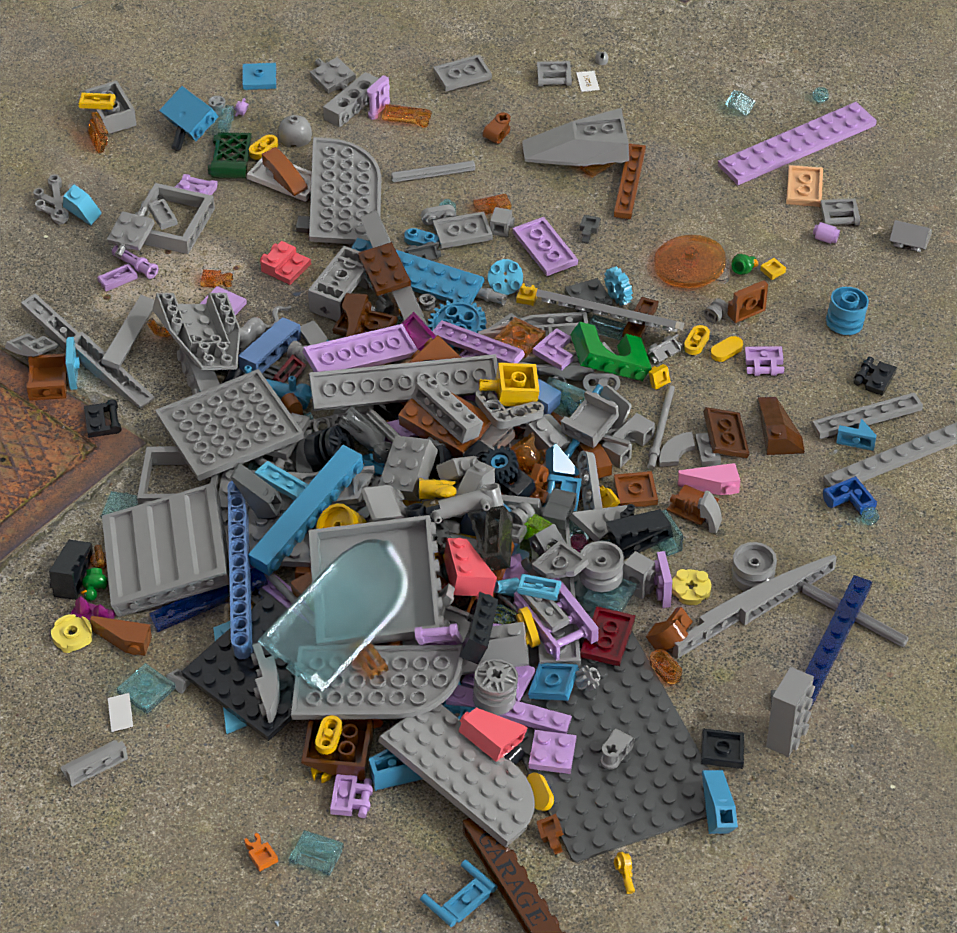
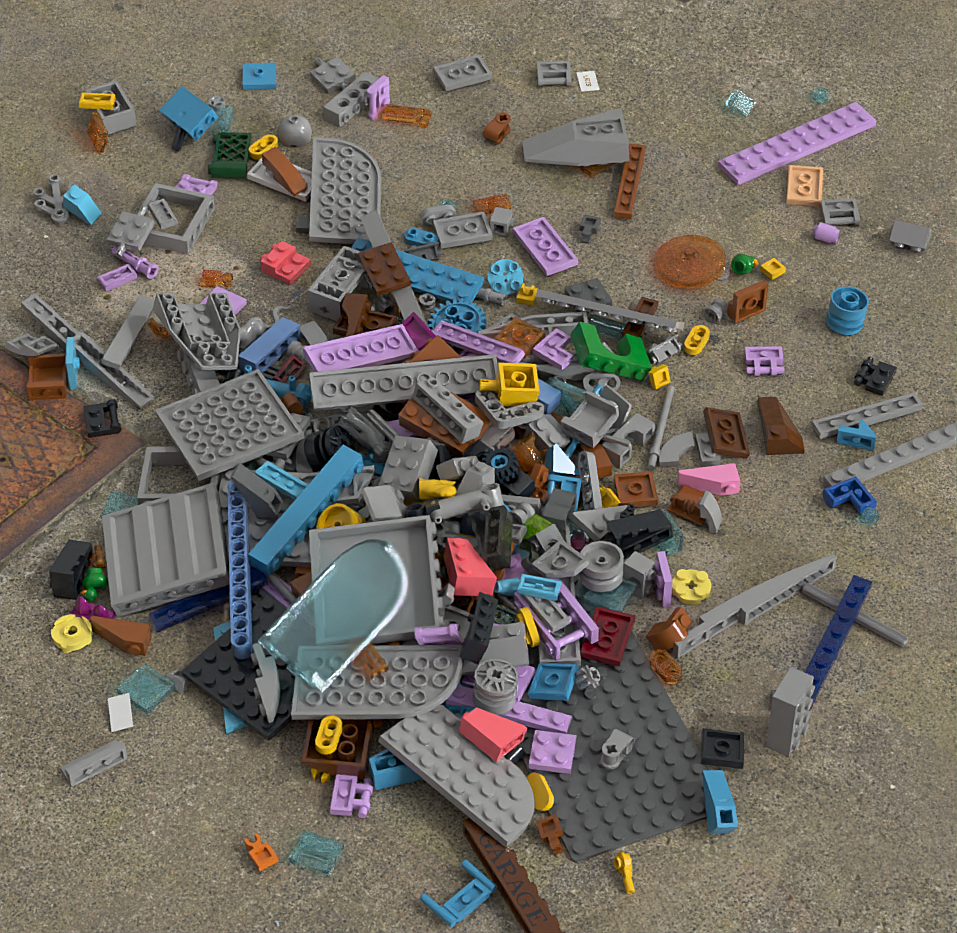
(241, 108): lavender plate -> none
(433, 171): light grey axle -> none
(601, 55): light grey hinge -> none
(618, 286): medium azure gear -> none
(726, 348): yellow tile -> none
(753, 565): light grey wheel -> none

